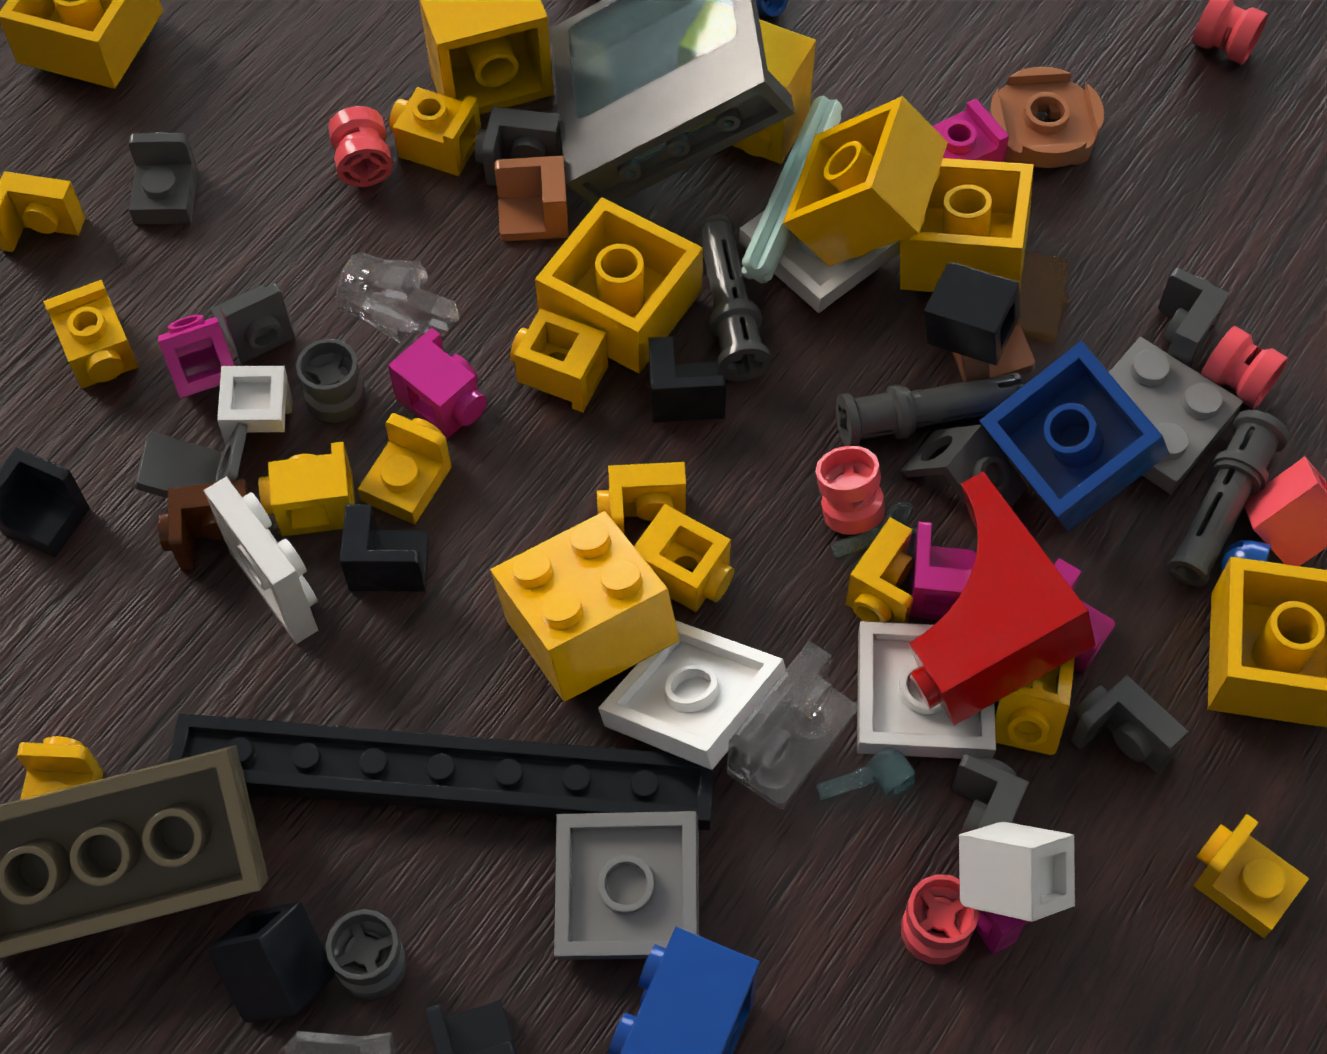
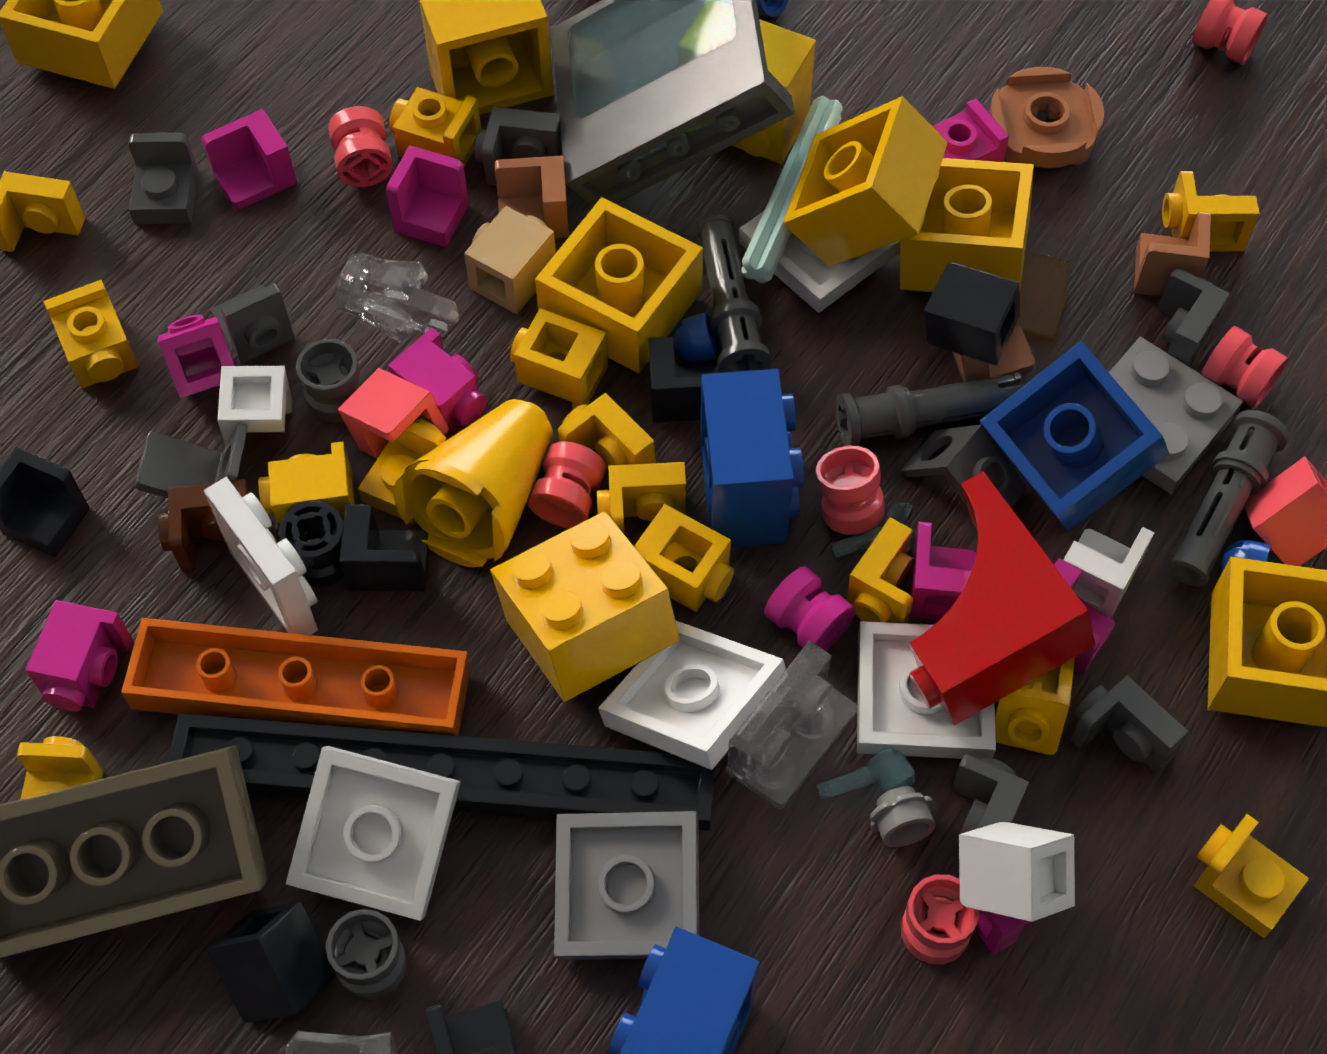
(77, 654): none -> dark pink brick
(249, 159): none -> dark pink panel
(295, 678): none -> orange piece
(316, 535): none -> black wheel
(373, 832): none -> white plate
(385, 409): none -> coral panel
(427, 196): none -> dark pink panel
(476, 483): none -> yellow cone
(508, 258): none -> tan brick
(568, 481): none -> coral wheel
(608, 431): none -> yellow bracket
(694, 340): none -> blue hinge
(749, 456): none -> blue brick
(809, 609): none -> dark pink wheel
(903, 816): none -> light grey plate
(1105, 567): none -> white panel
(1160, 255): none -> nougat panel
(1231, 216): none -> yellow bracket

